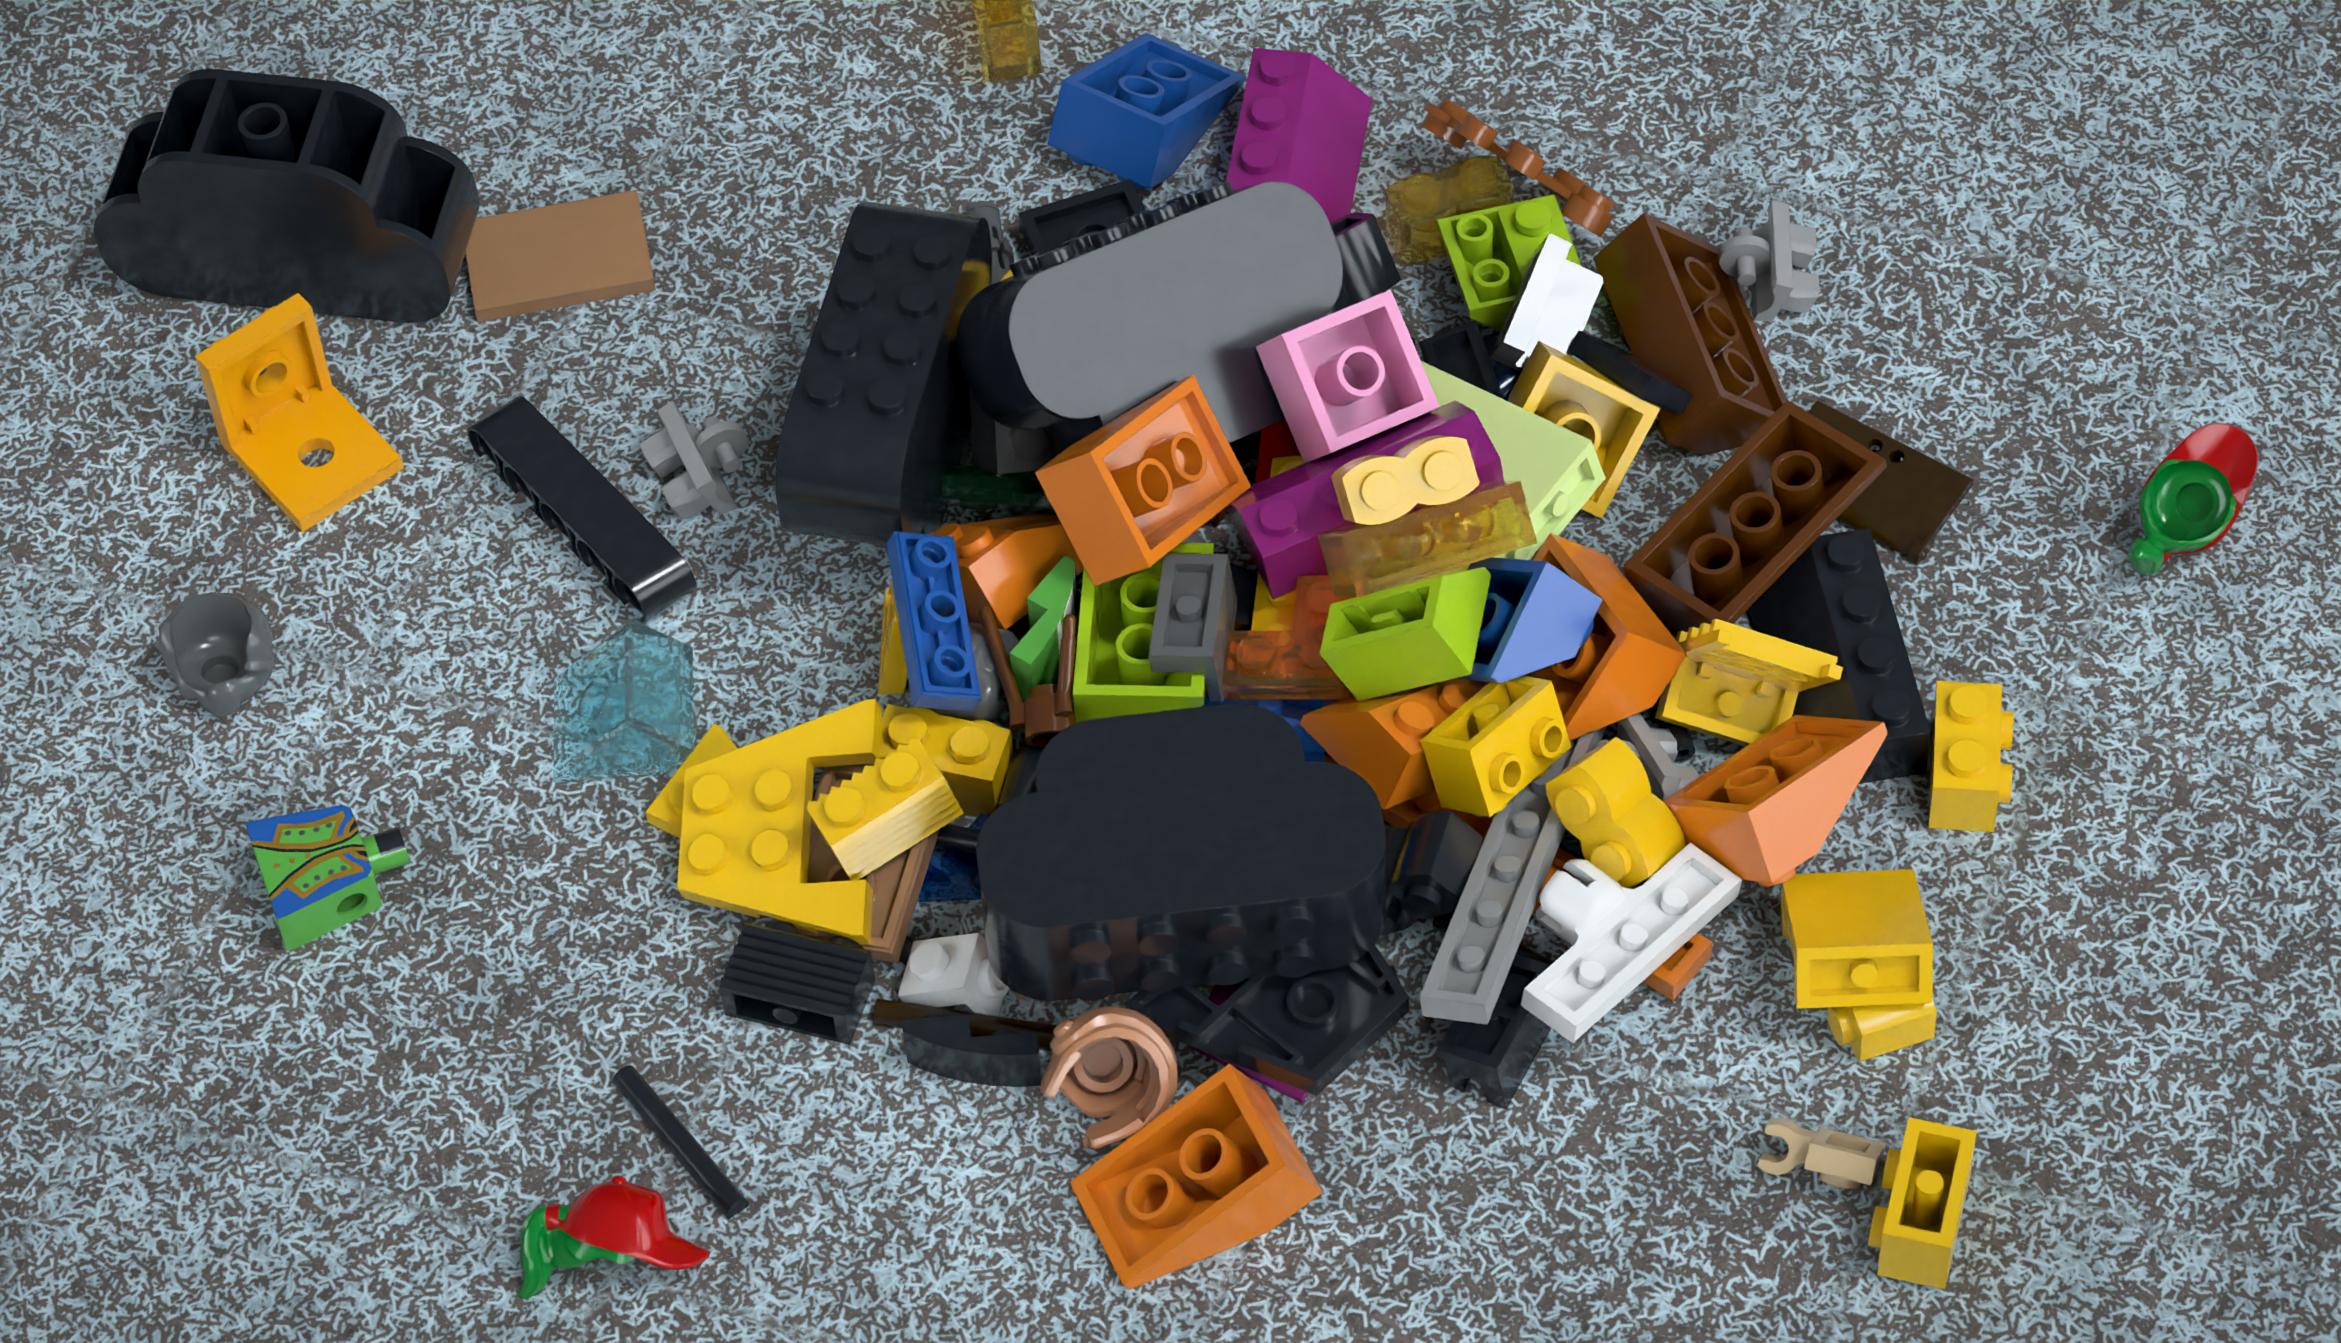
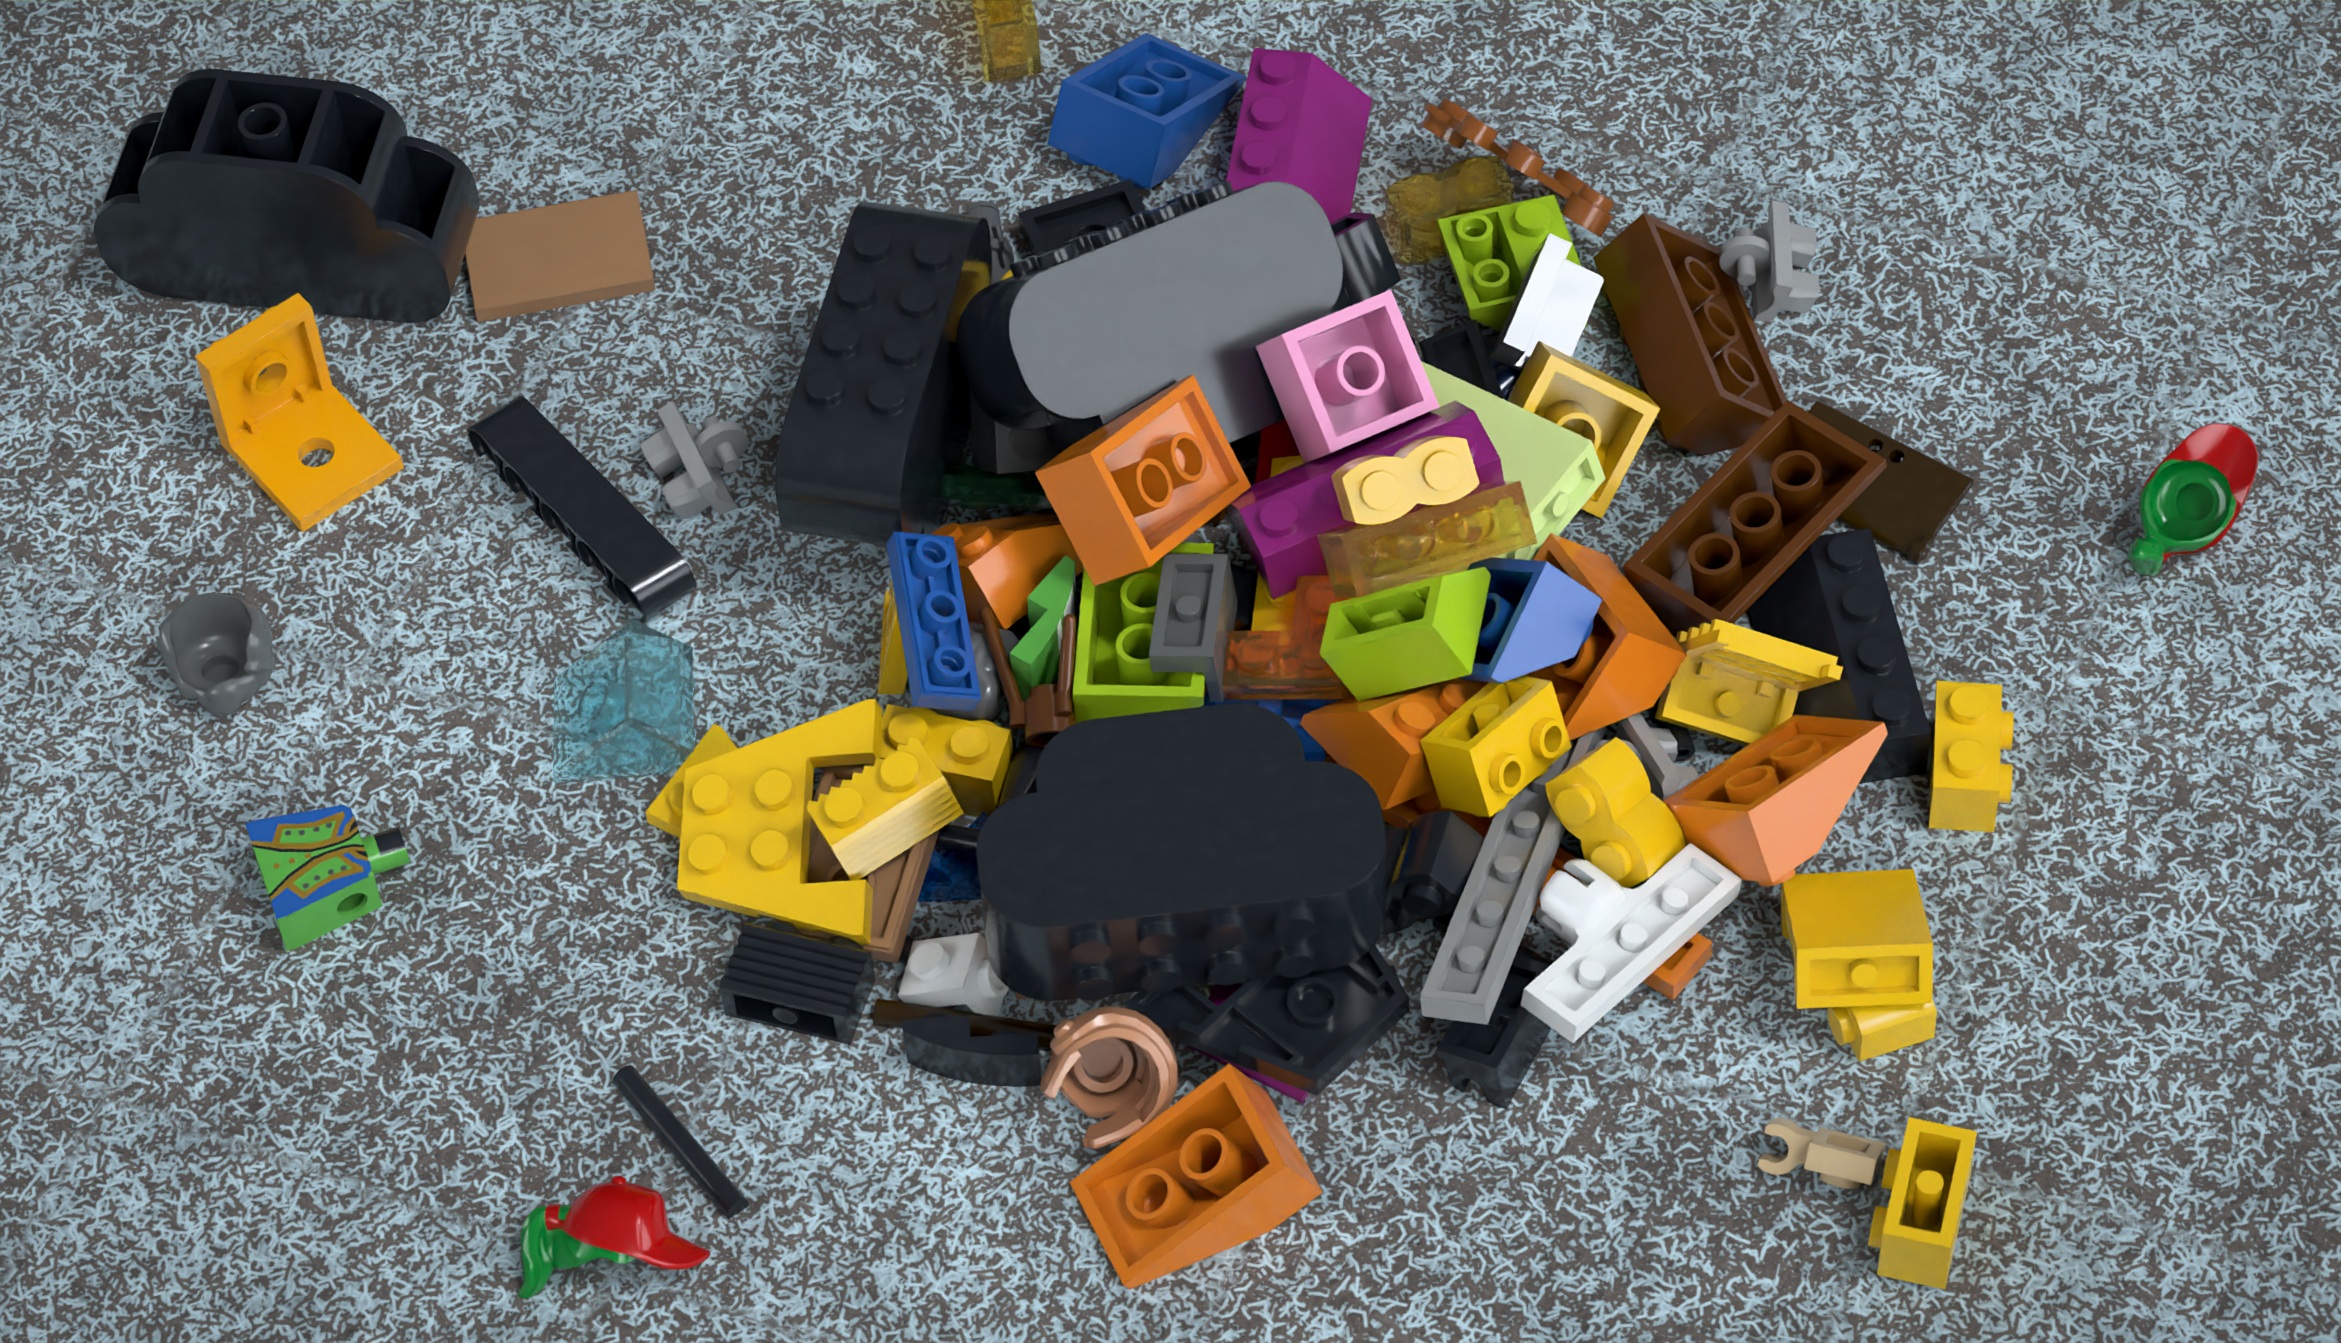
(1630, 372): black tile -> none

